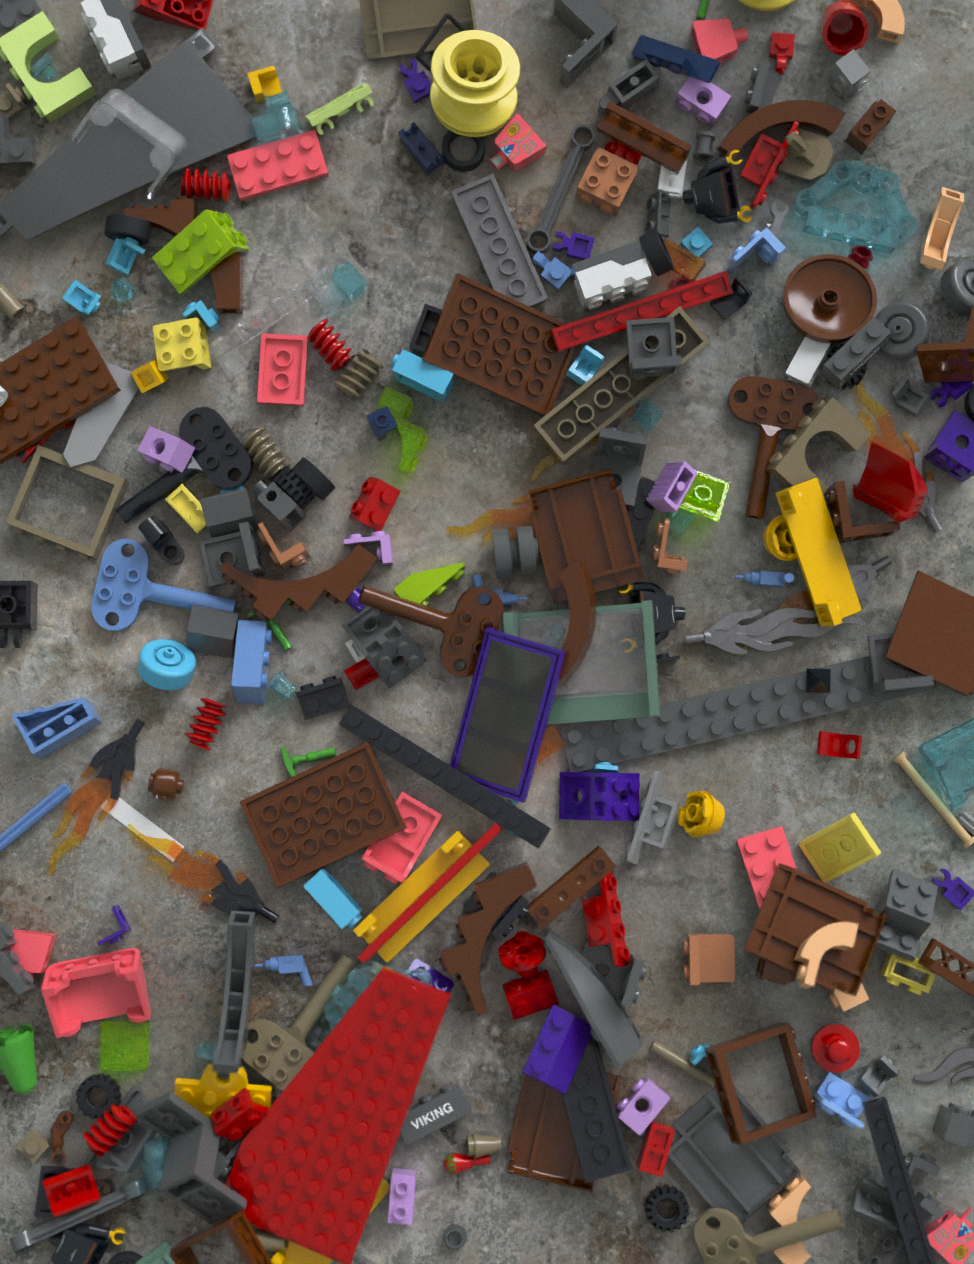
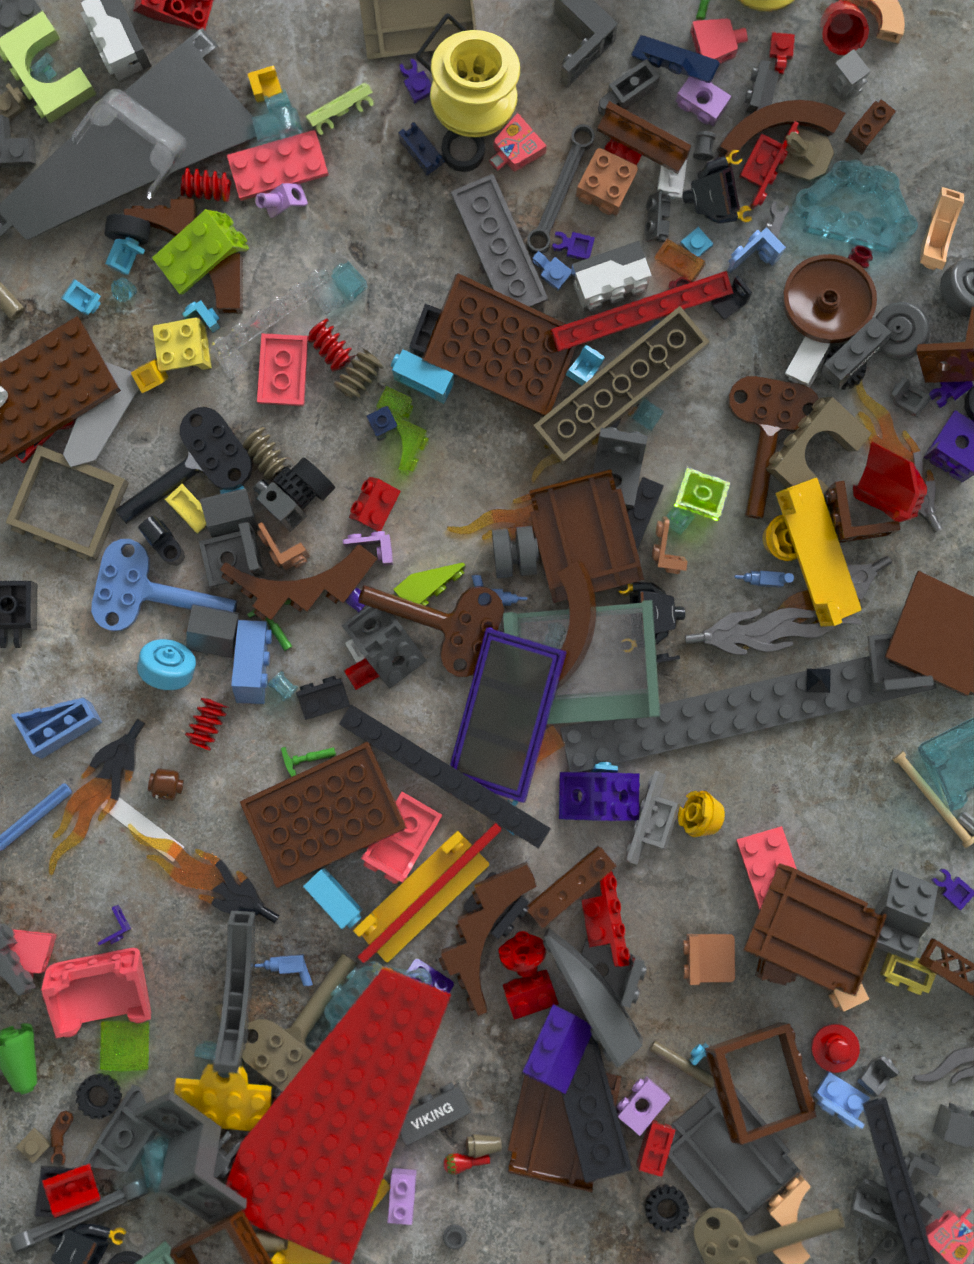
(109, 1130): red piece -> none
(165, 449): lavender brick -> none
(237, 1116): red bracket -> none
(281, 199): none -> lavender bracket
(656, 252): black tyre -> none
(656, 361): dark grey bracket -> none
(671, 486): lavender brick -> none
(833, 936): light nougat arch -> none
(837, 745): red bracket -> none
(839, 848): light yellow plate -> none

